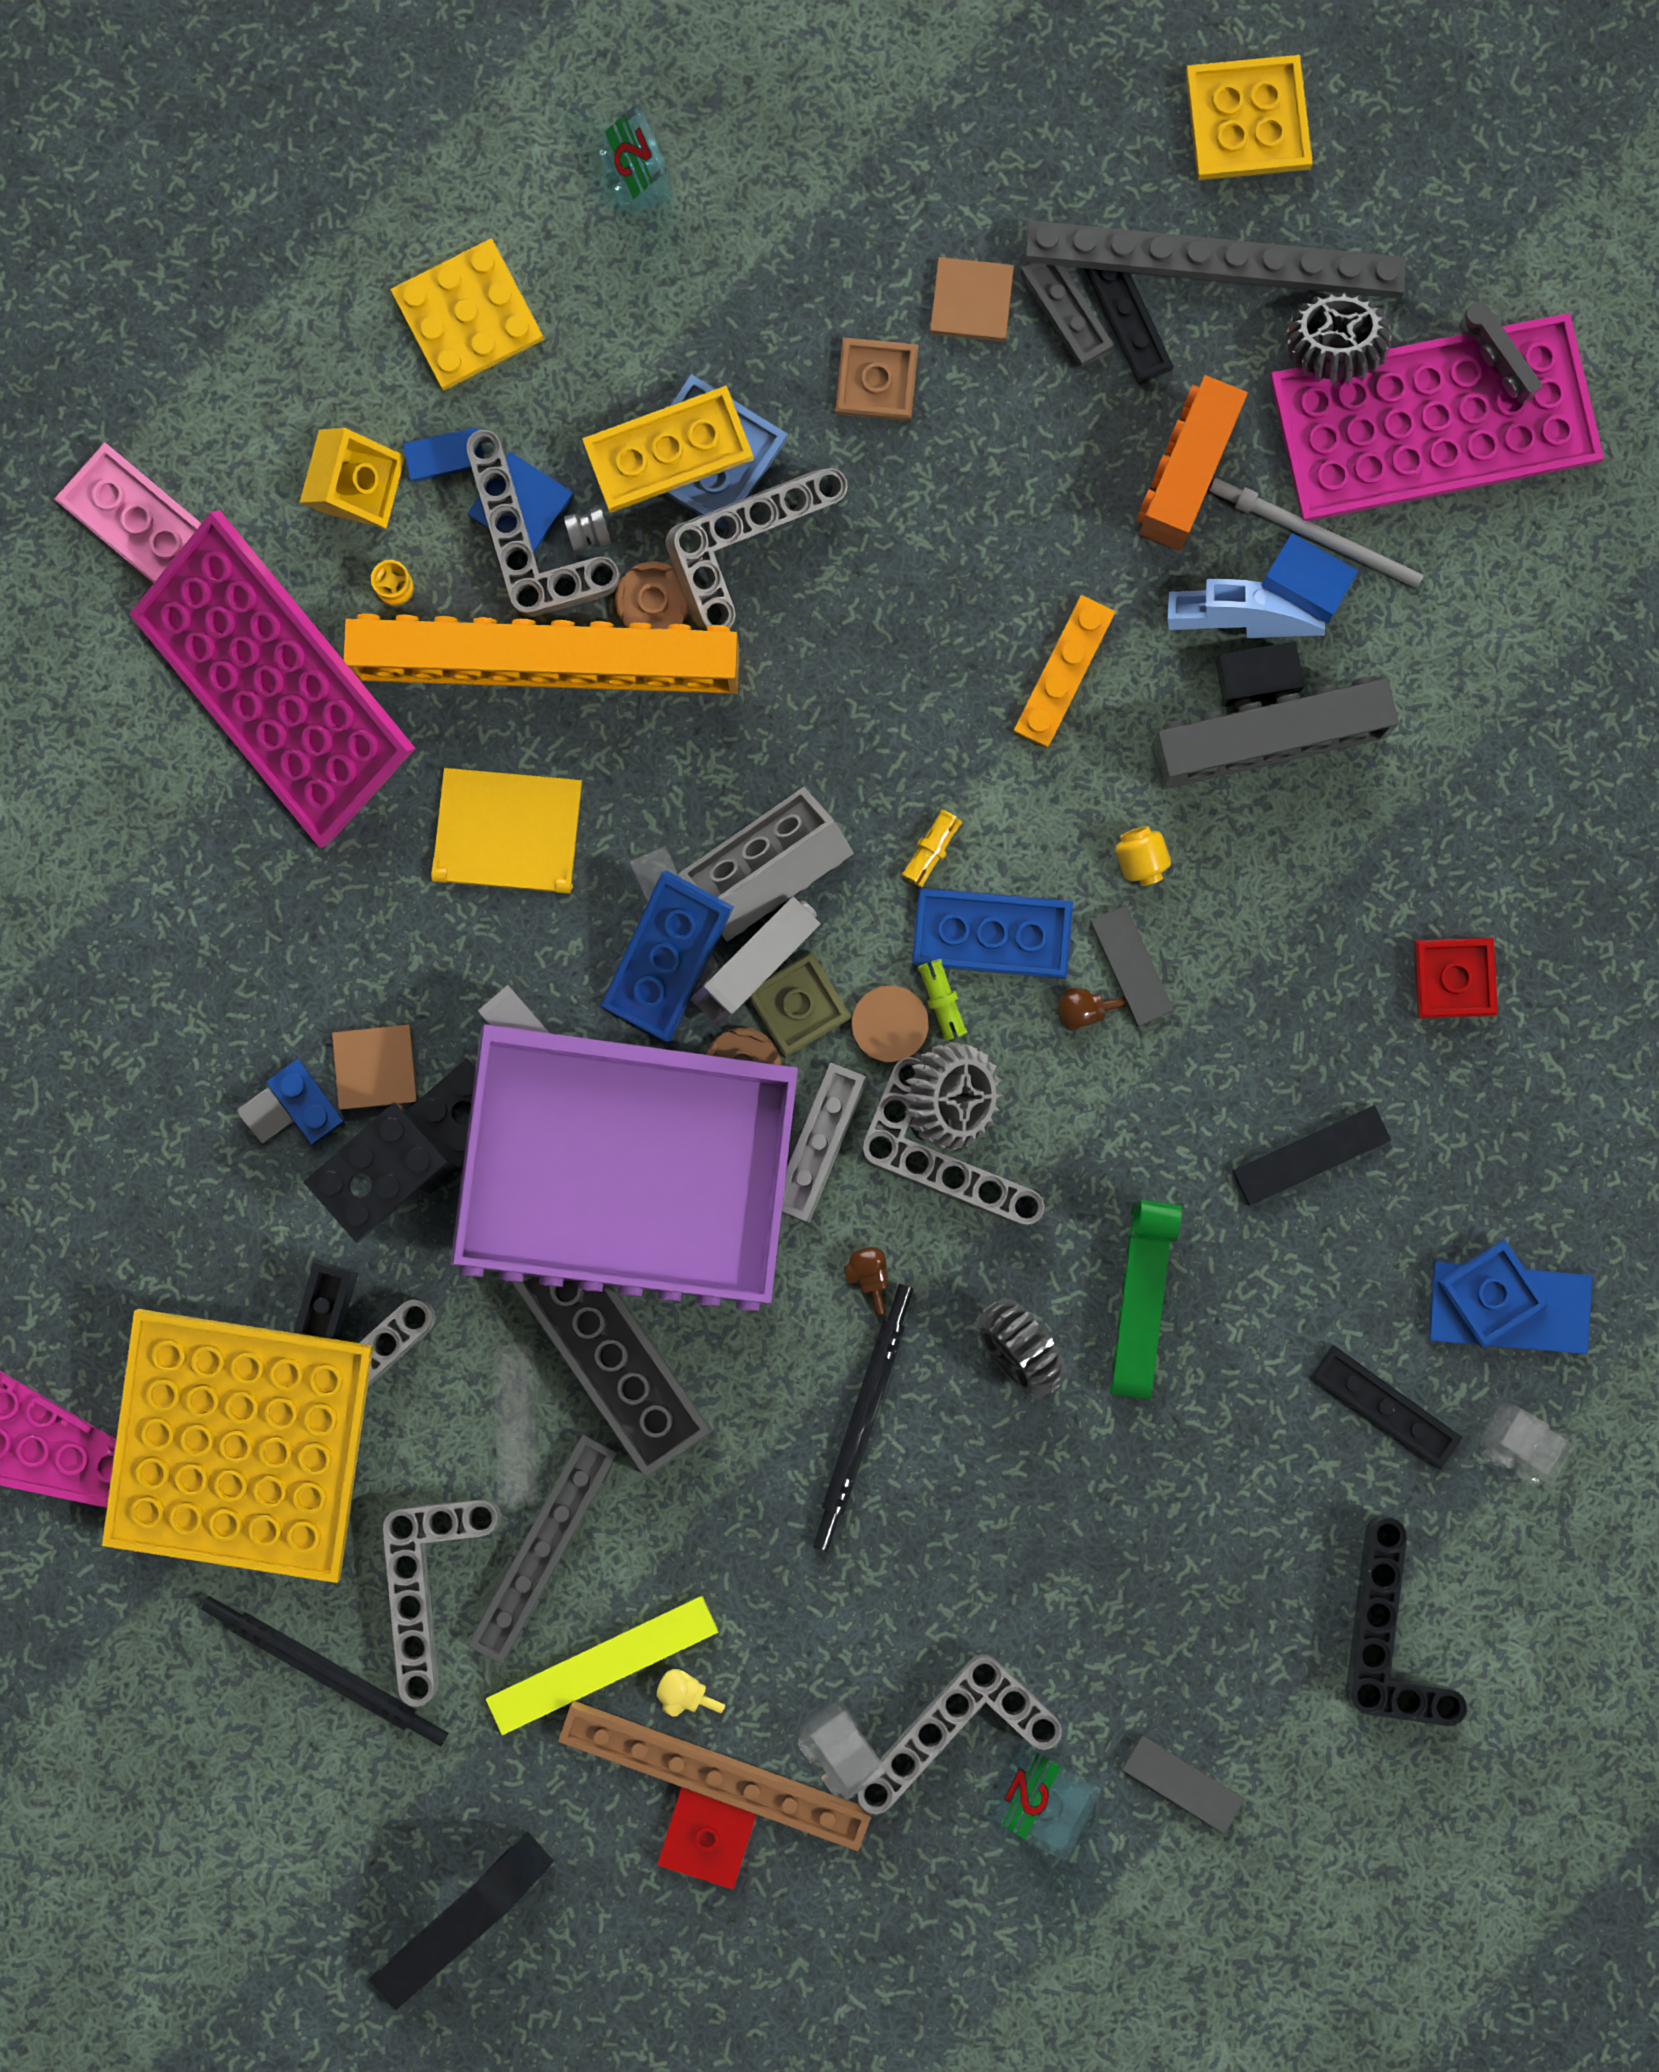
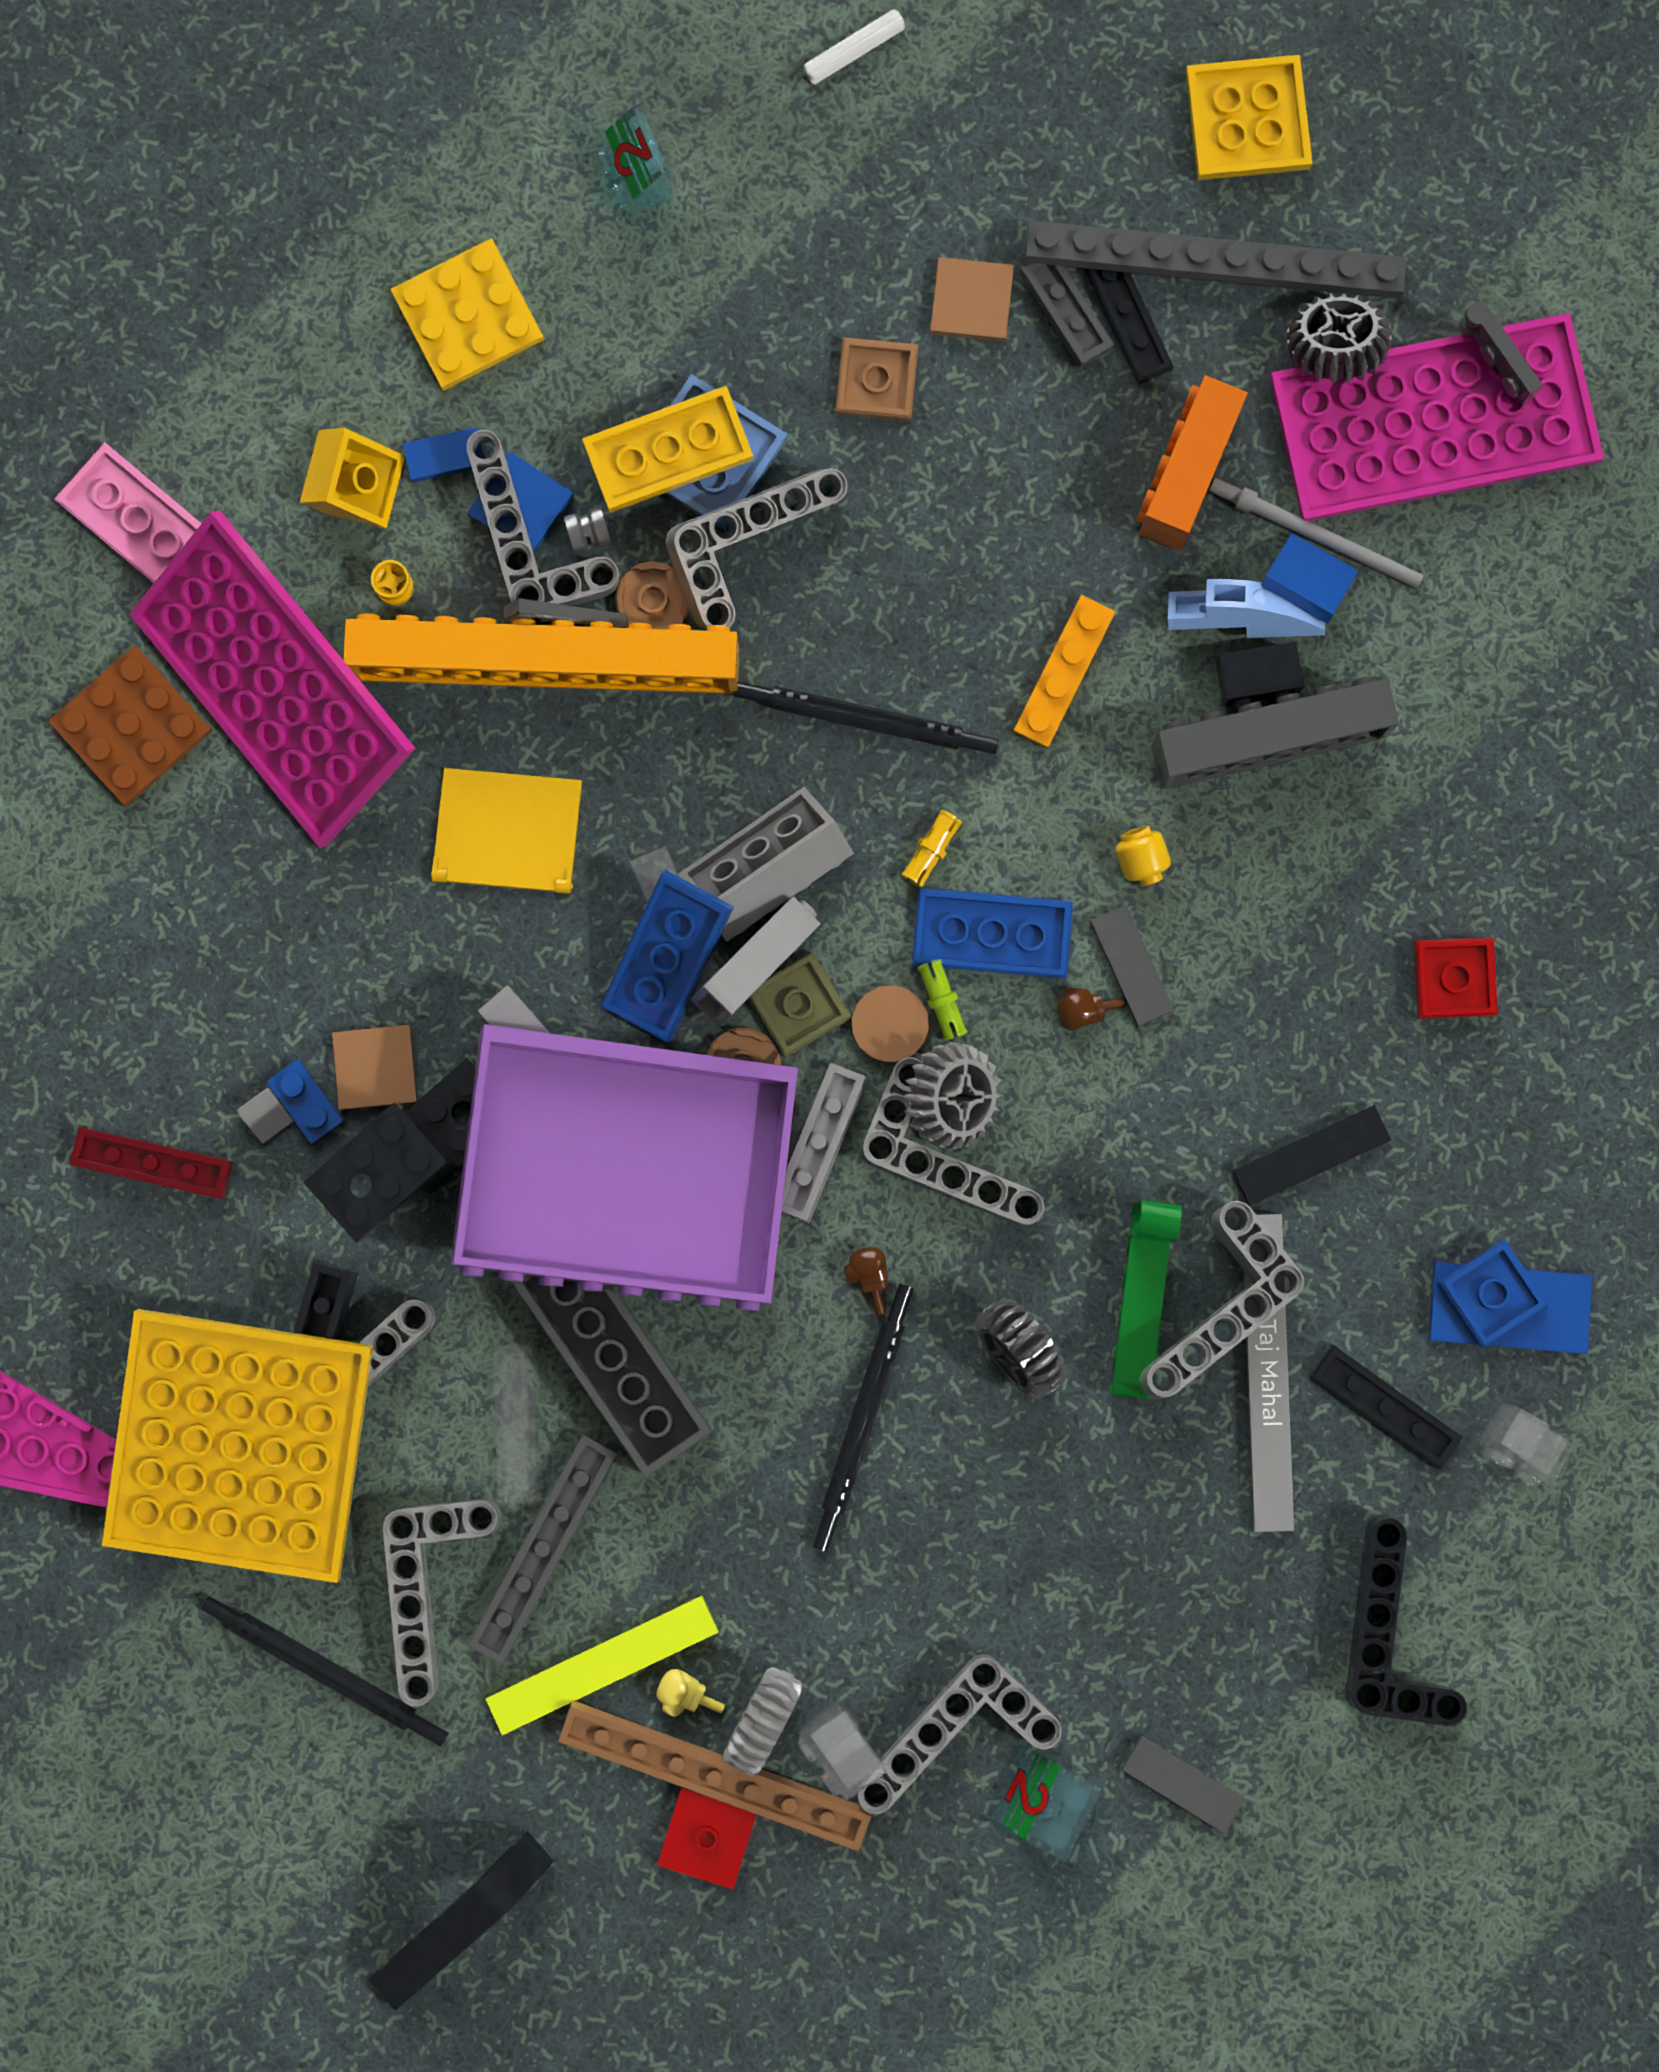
(130, 726): none -> dark orange plate
(151, 1163): none -> dark red plate
(546, 612): none -> dark grey tile
(762, 1721): none -> light grey gear
(854, 46): none -> white axle
(866, 717): none -> black axle
(1232, 1312): none -> light grey beam
(1269, 1406): none -> light grey tile

